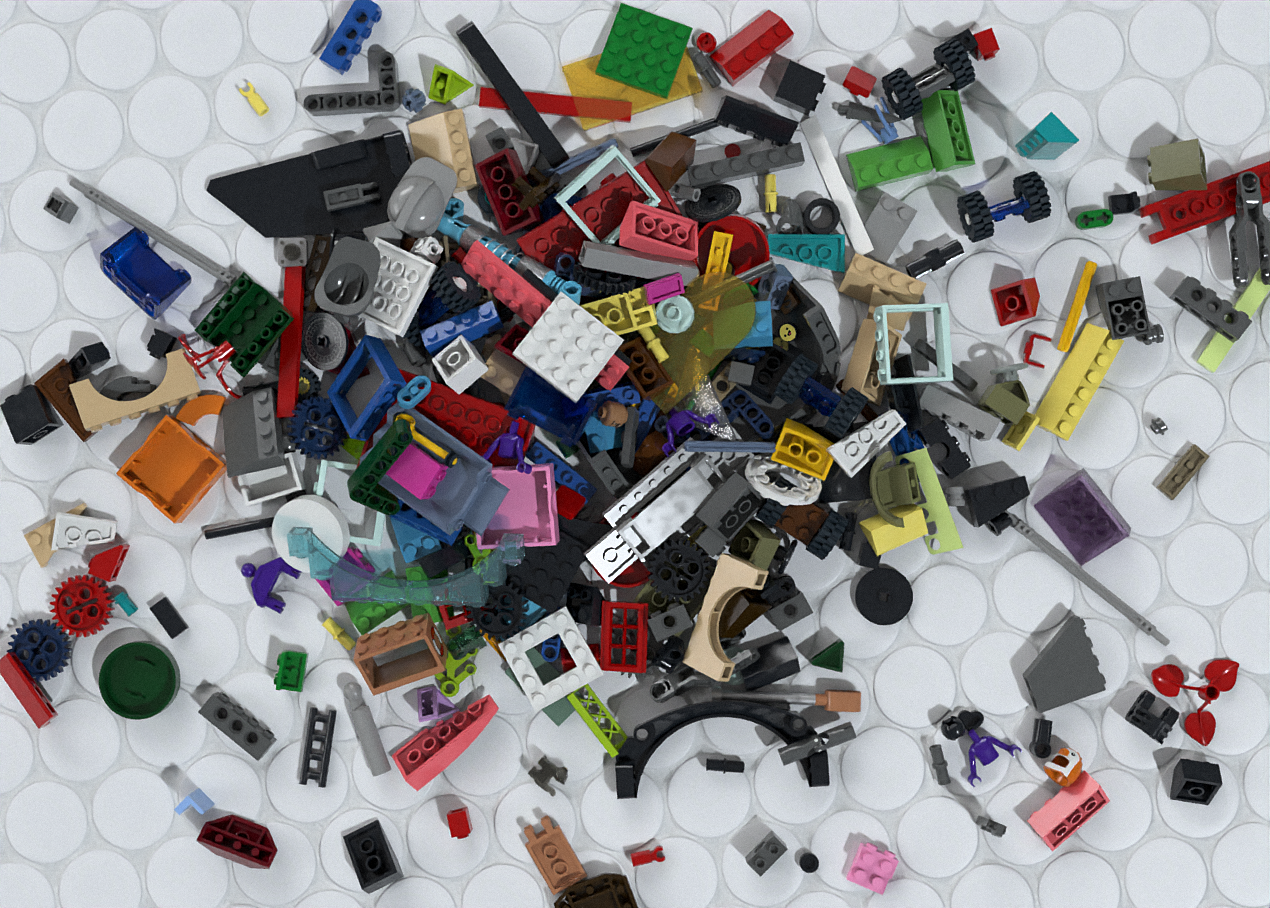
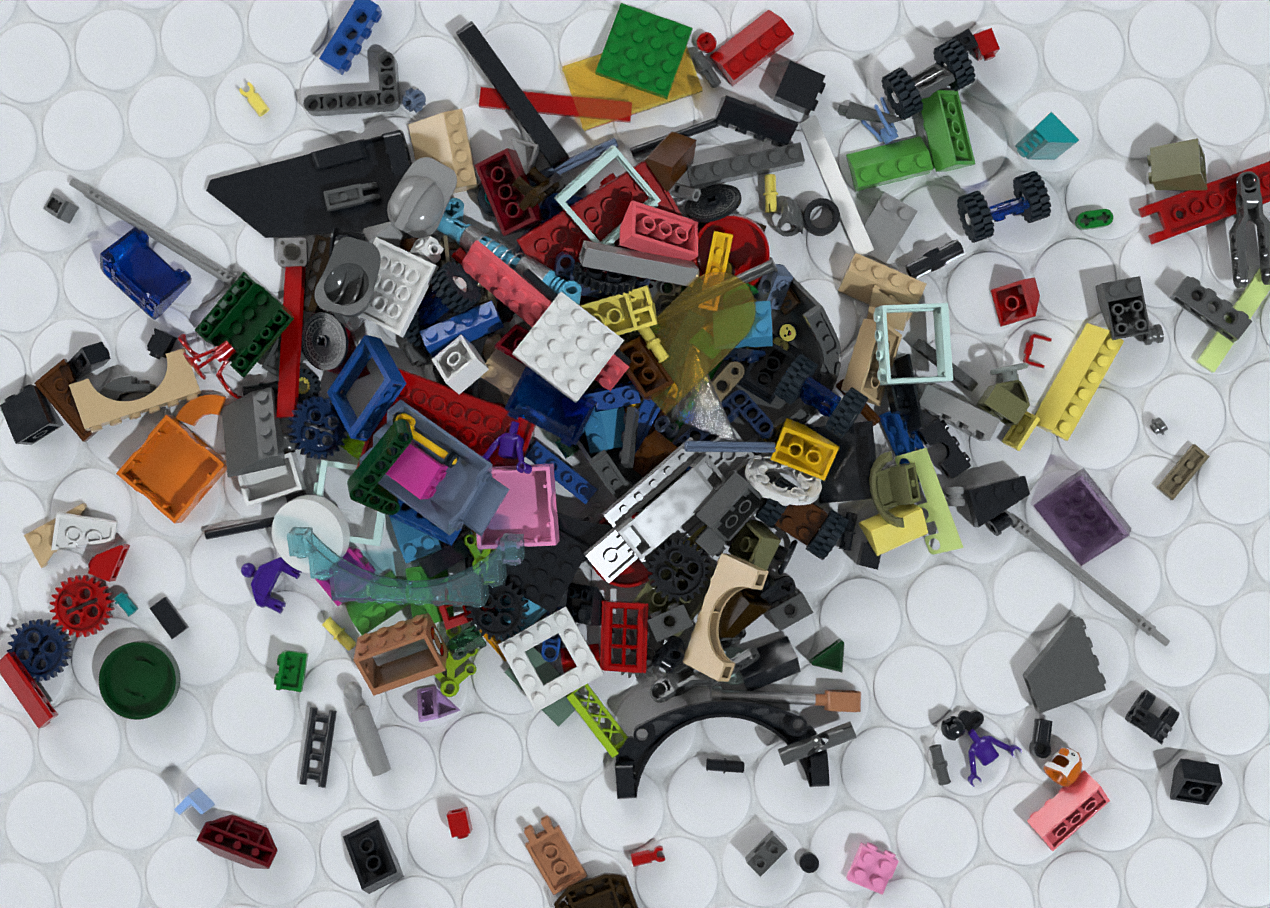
(212, 713): dark grey brick -> none
(412, 392): dark azure plate -> none
(438, 747): coral wedge -> none
(447, 85): lime slope -> none
(496, 136): dark grey brick -> none
(544, 775): clear smoke animal -> none
(568, 502): red piece -> none
(613, 414): medium nougat head -> none
(664, 288): dark pink tile -> none
(675, 314): light aqua tile -> none
(682, 424): dark purple piece -> none
(732, 150): red sticker -> none
(739, 373): dark grey brick -> none
(812, 249): teal wing -> none
(859, 82): red piece -> none
(860, 446): white wing -> none
(898, 599): black piece -> none
(991, 826): dark grey hinge -> none
(1077, 306): yellow axle -> none
(1124, 203): black bracket -> none
(1222, 678): red plant -> none

